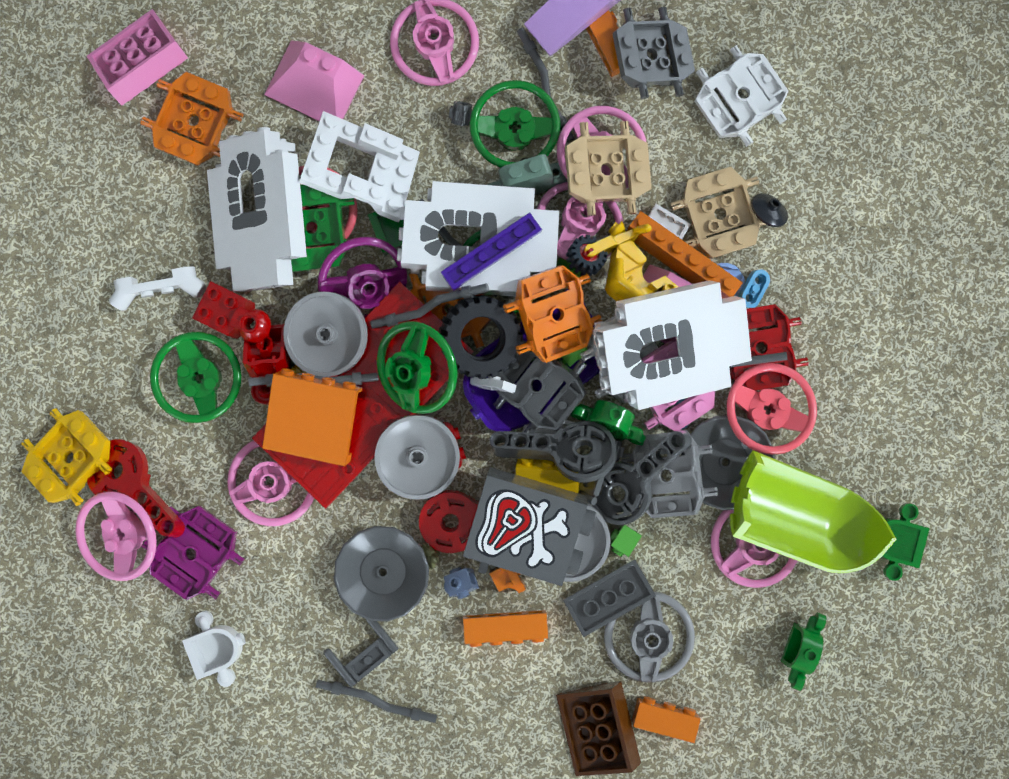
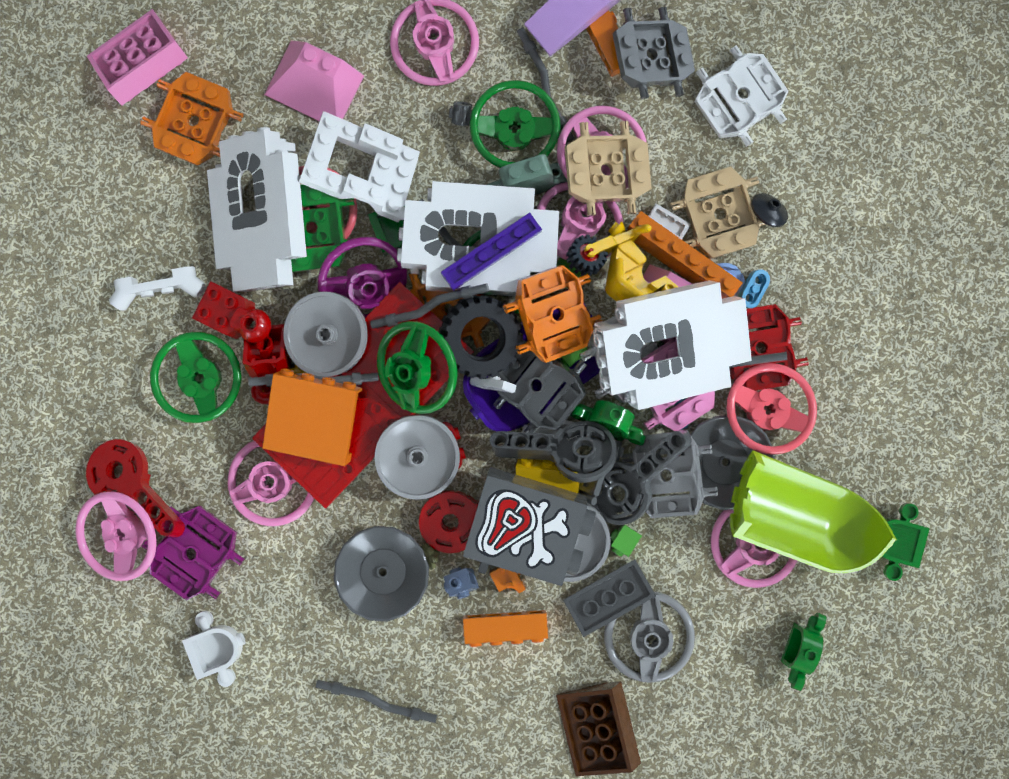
(70, 434): yellow piece -> none
(367, 659): dark grey plate -> none
(666, 719): orange brick -> none

